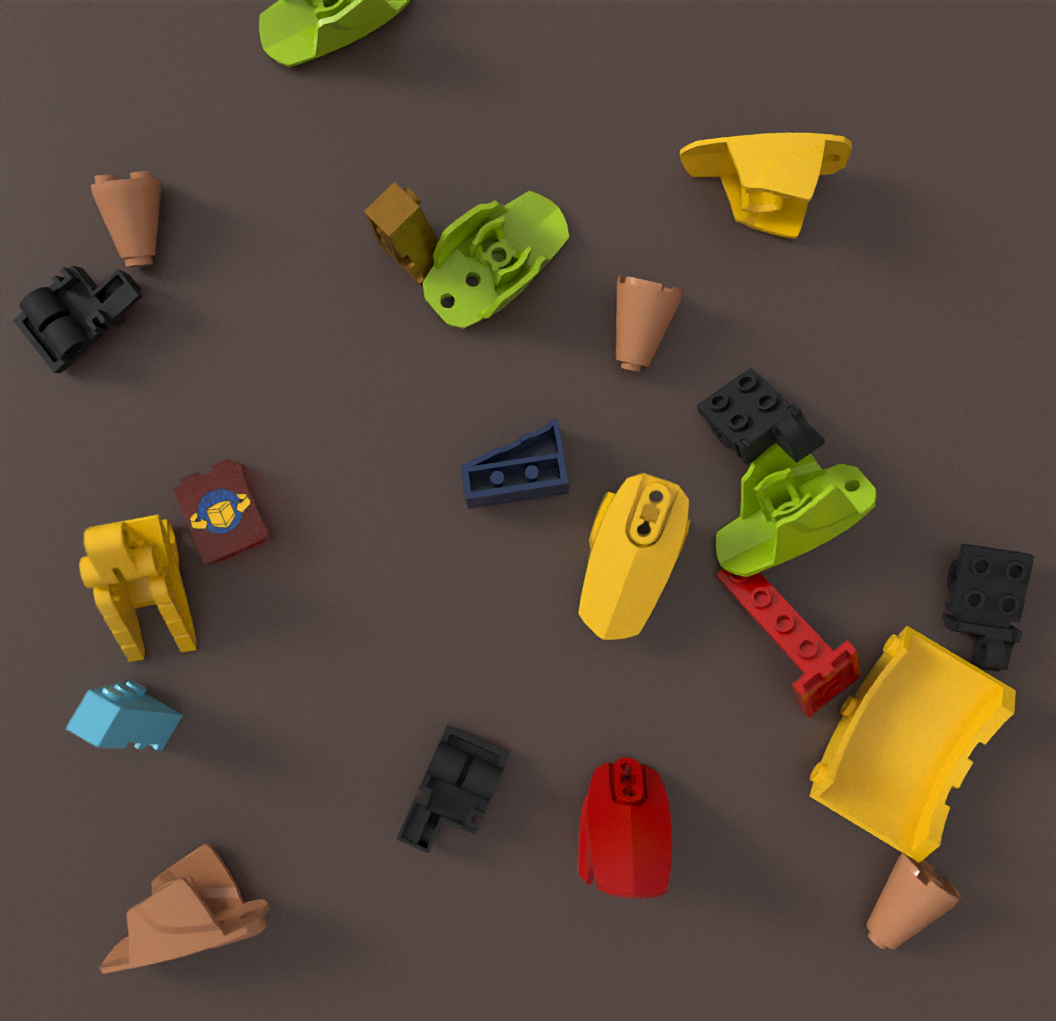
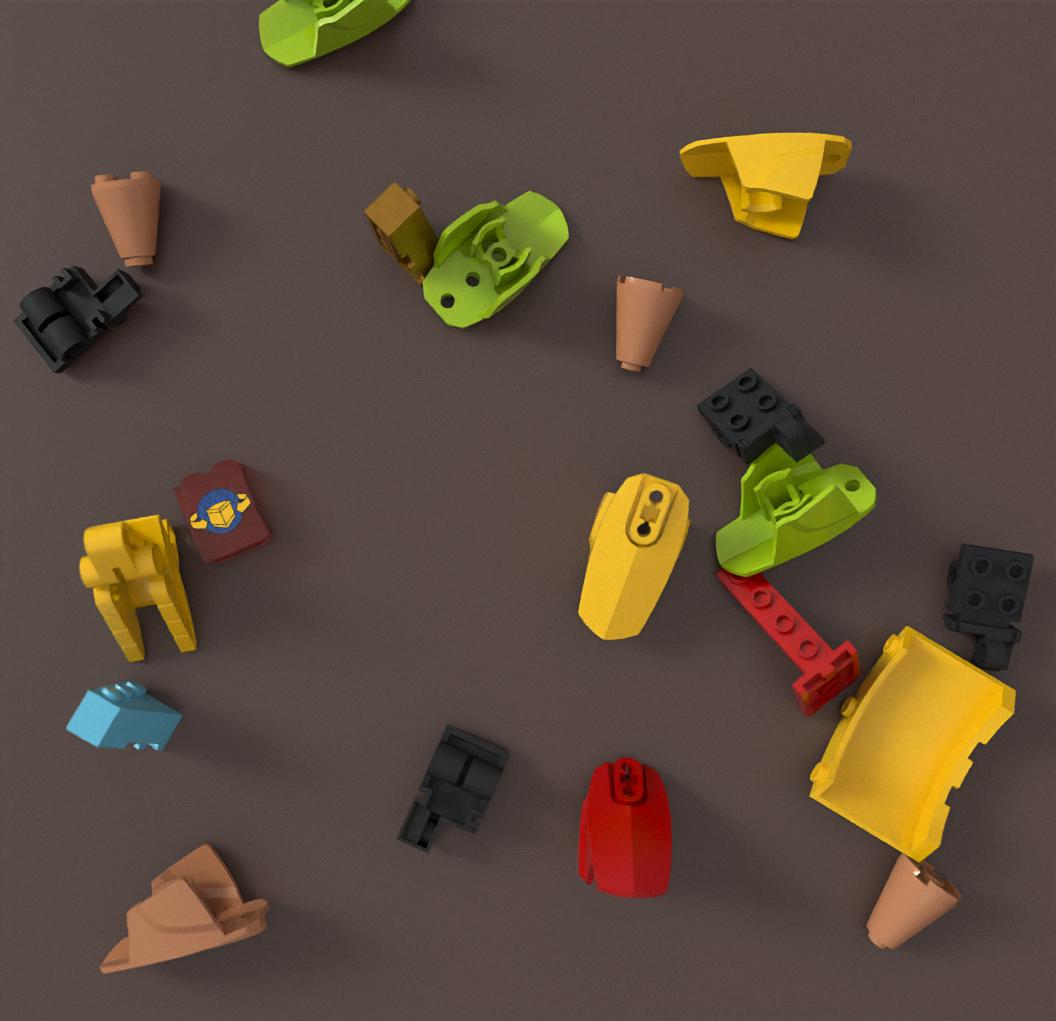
(519, 471): dark blue wedge -> none

